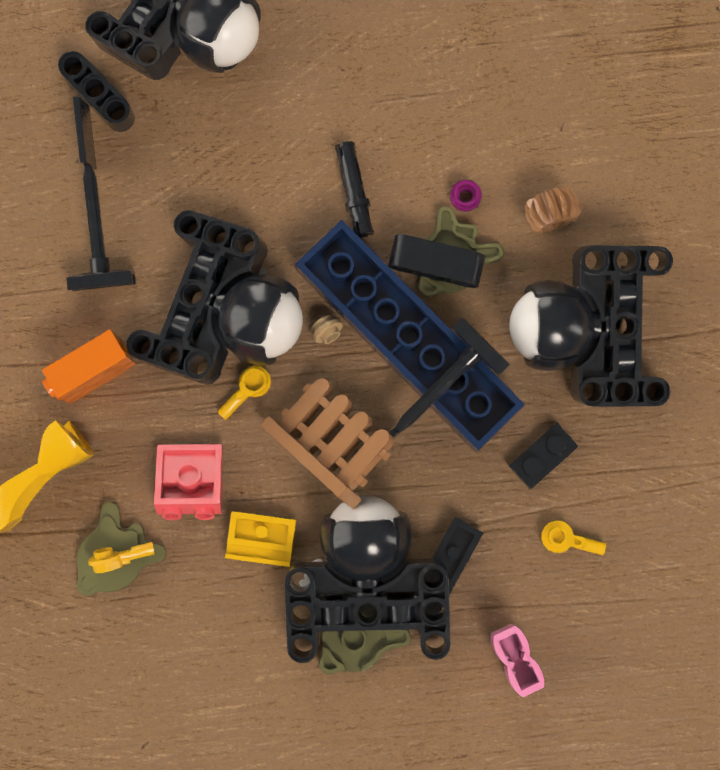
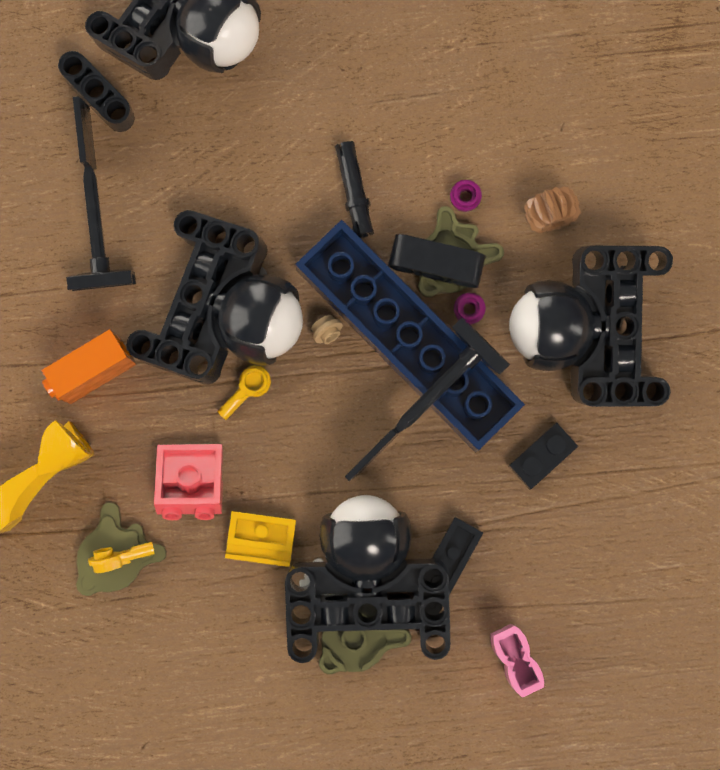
(339, 448): medium nougat fence -> none
(476, 301): none -> magenta plate
(559, 537): yellow plate -> none

